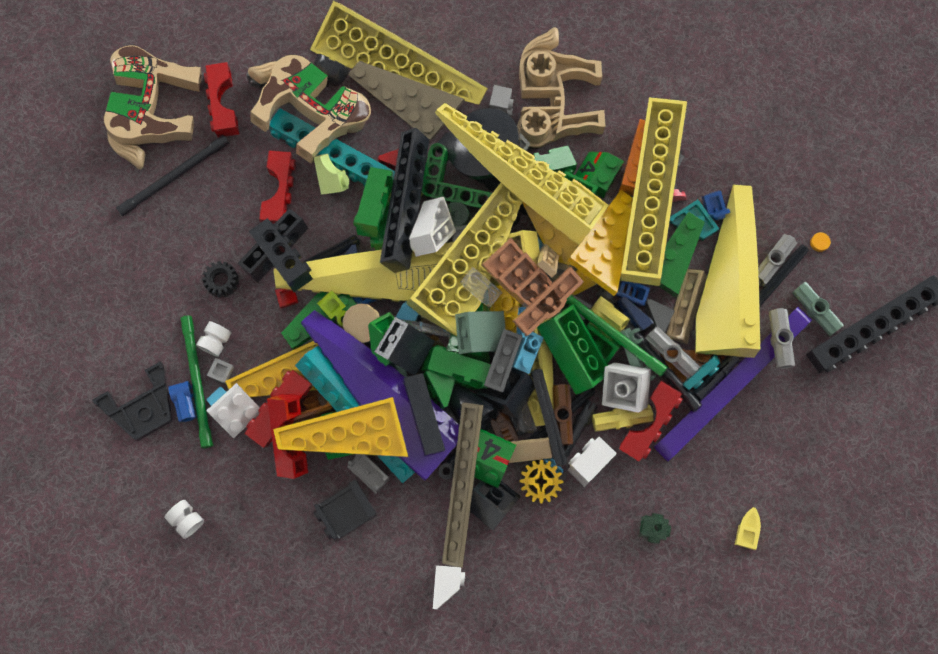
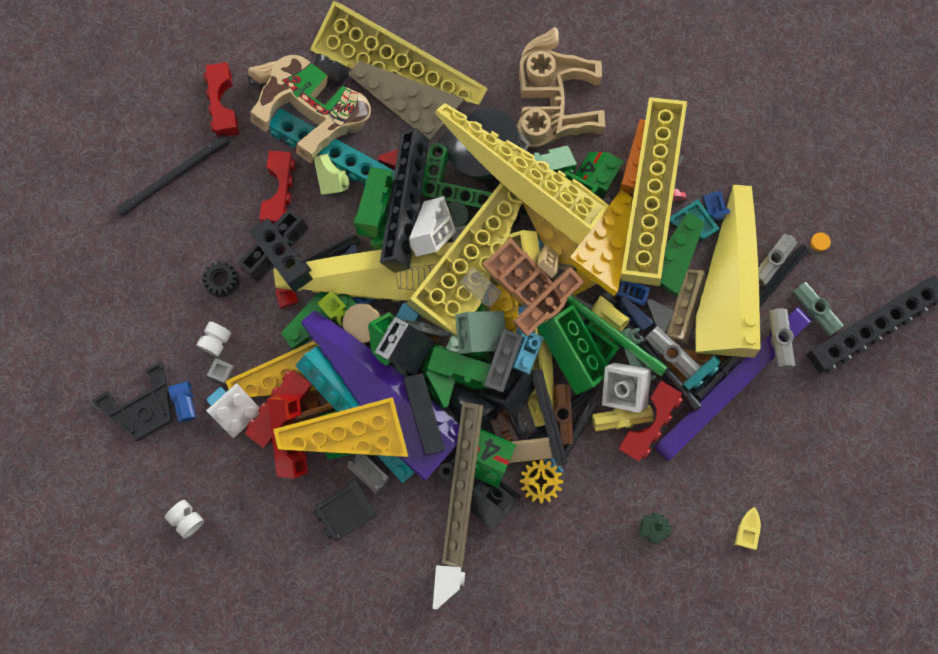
(131, 117): tan animal -> none
(204, 430): green piece -> none
(502, 99): light grey brick -> none
(591, 461): white brick -> none

